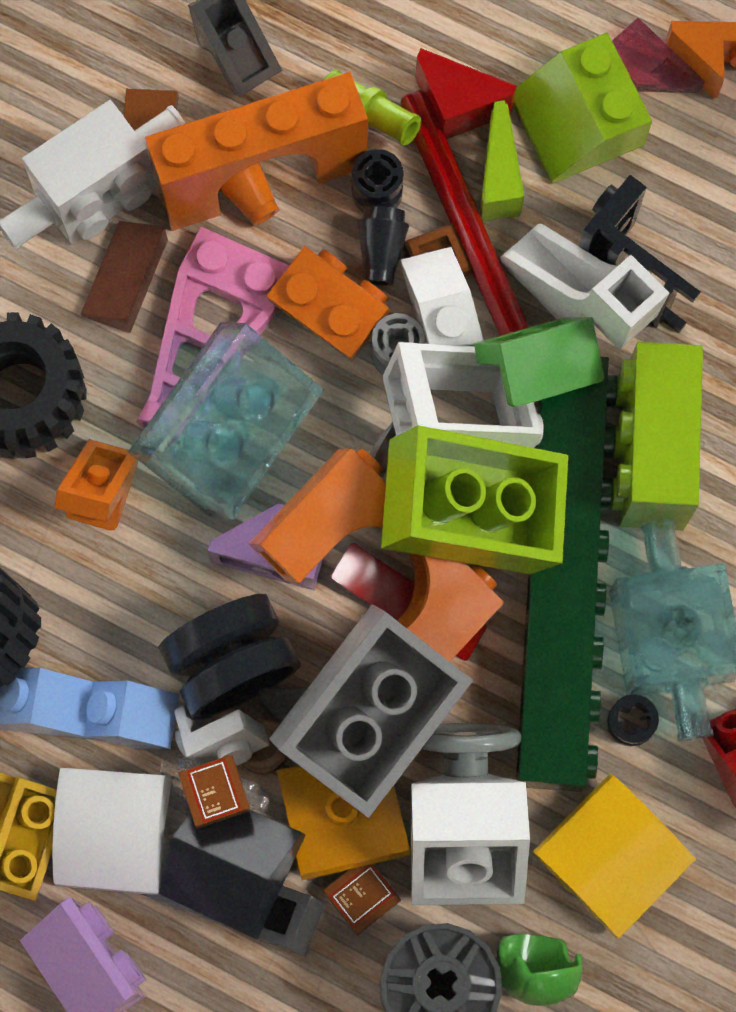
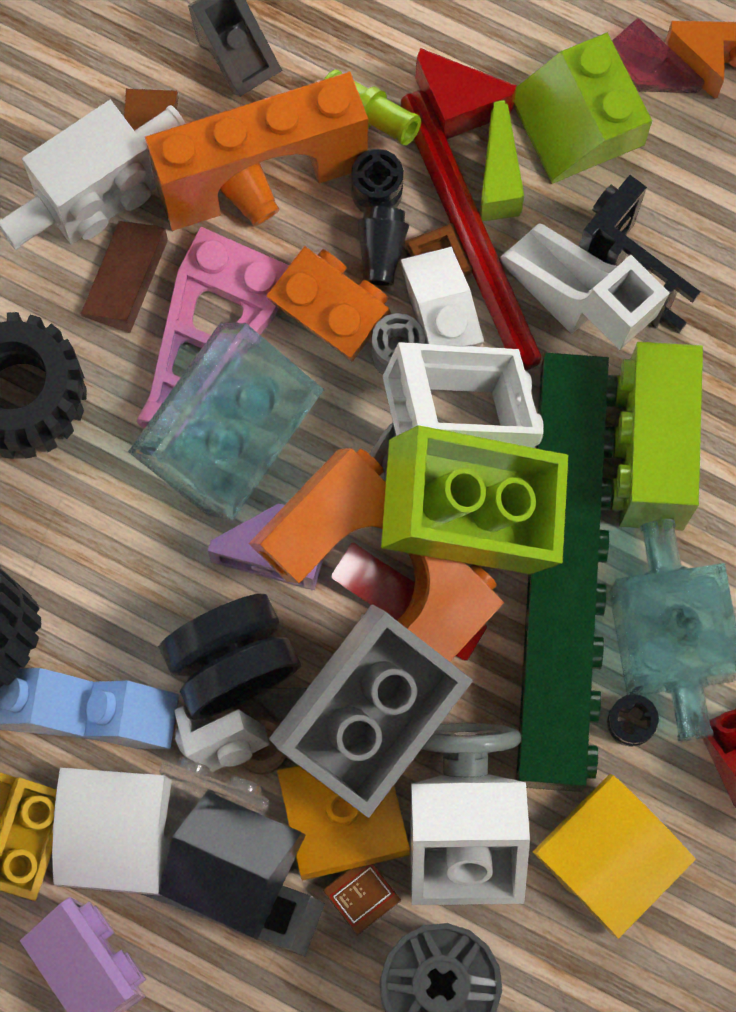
(97, 485): orange slope -> none
(214, 791): dark orange tile -> none
(538, 969): bright green hair -> none
(544, 359): bright green panel -> none

